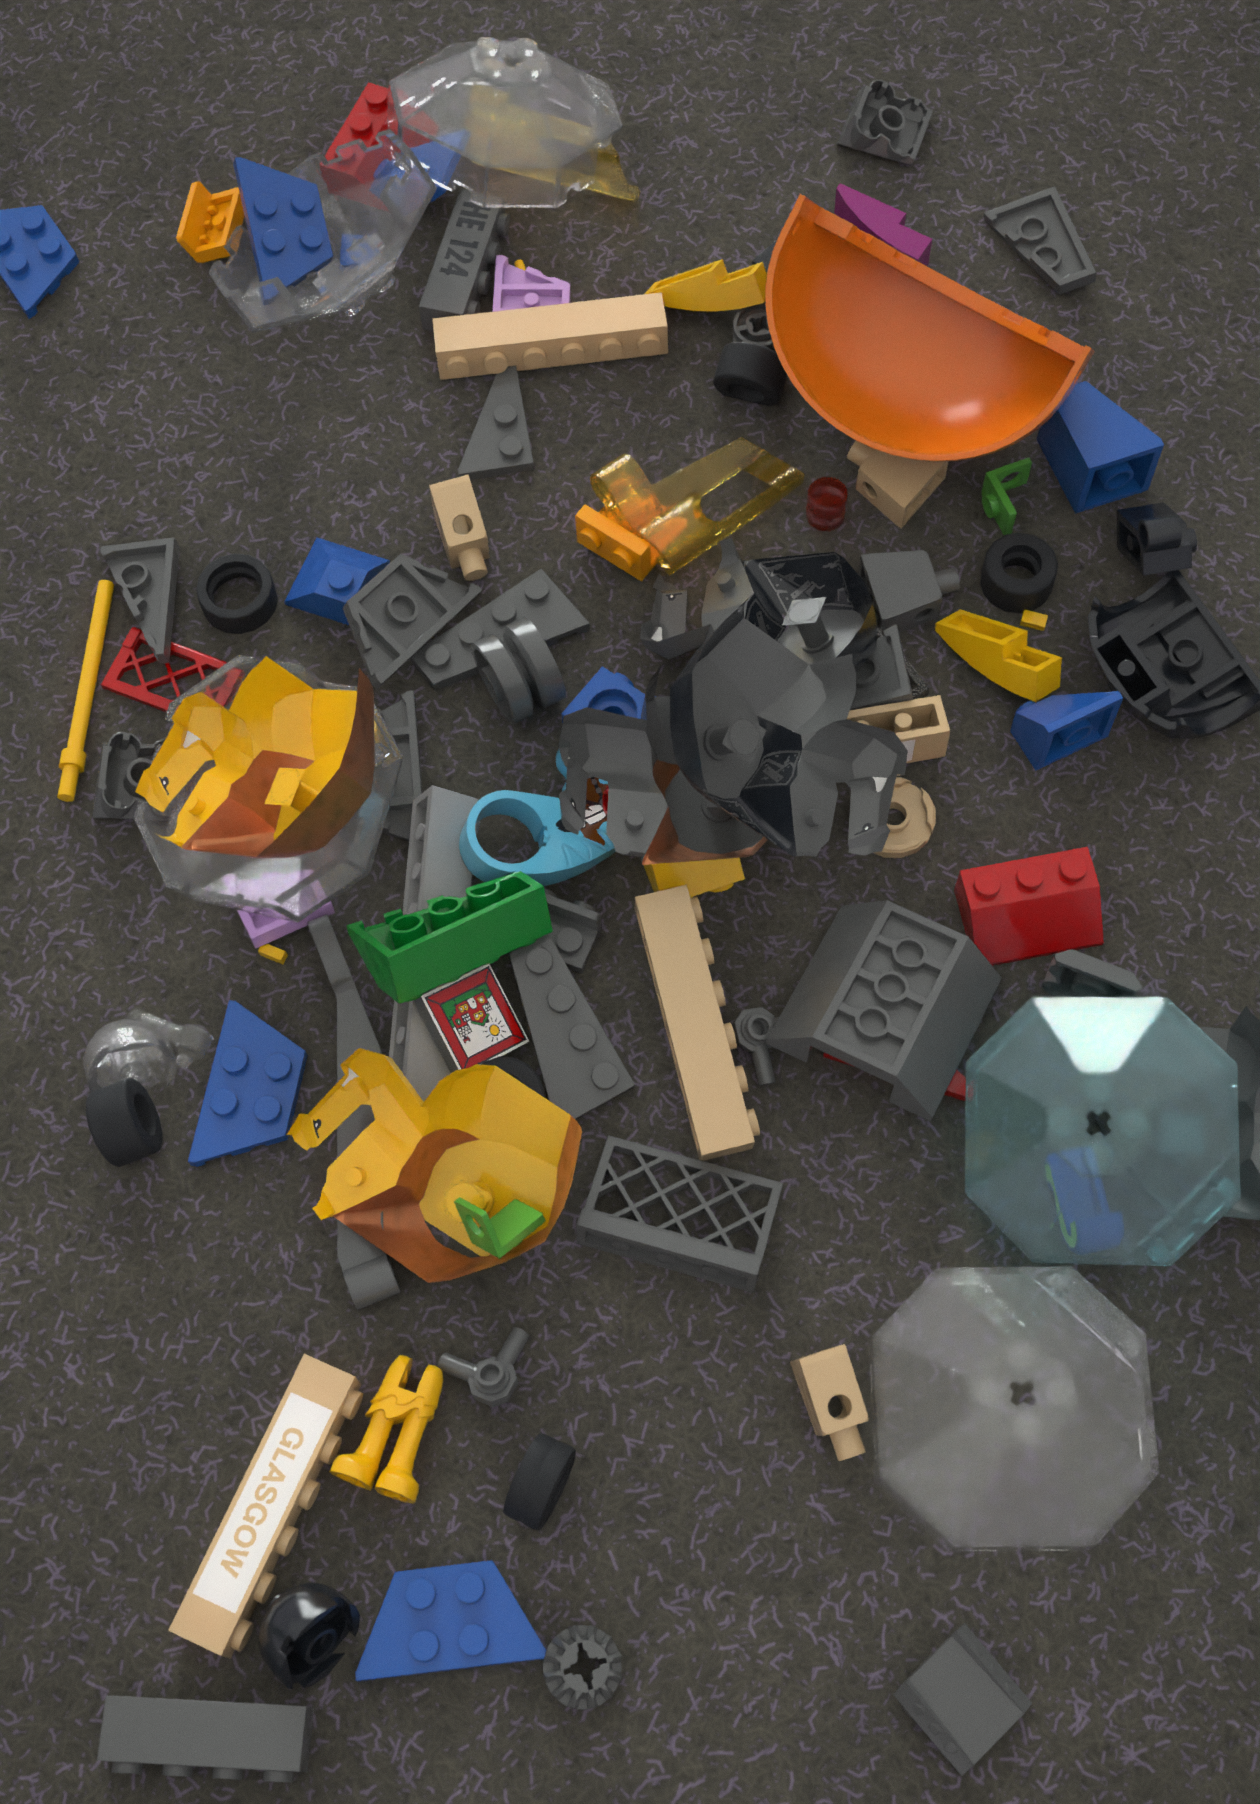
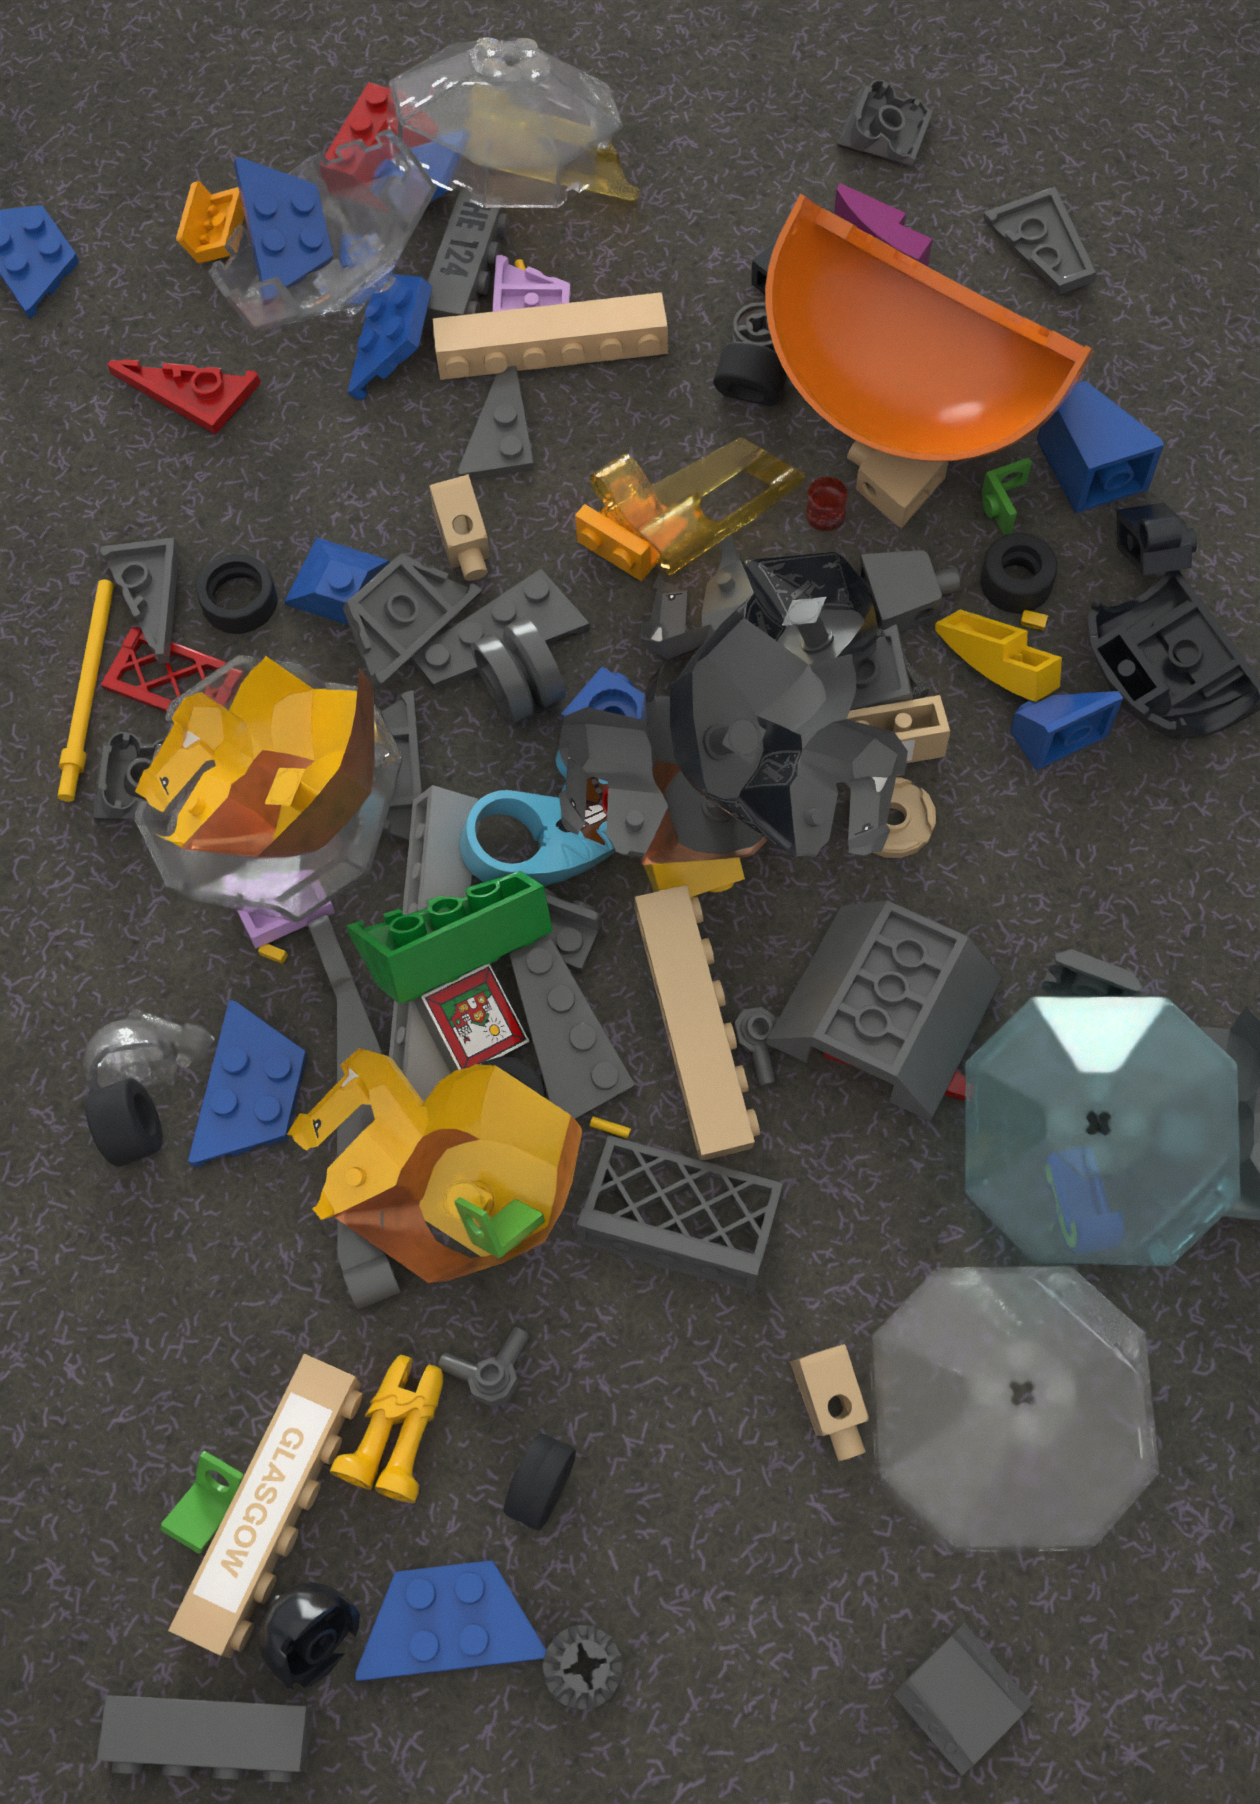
(193, 392): none -> red wing
(203, 1506): none -> bright green bracket
(389, 331): none -> blue wing
(610, 1127): none -> yellow piece
(713, 288): yellow slope -> none
(1031, 906): red slope -> none

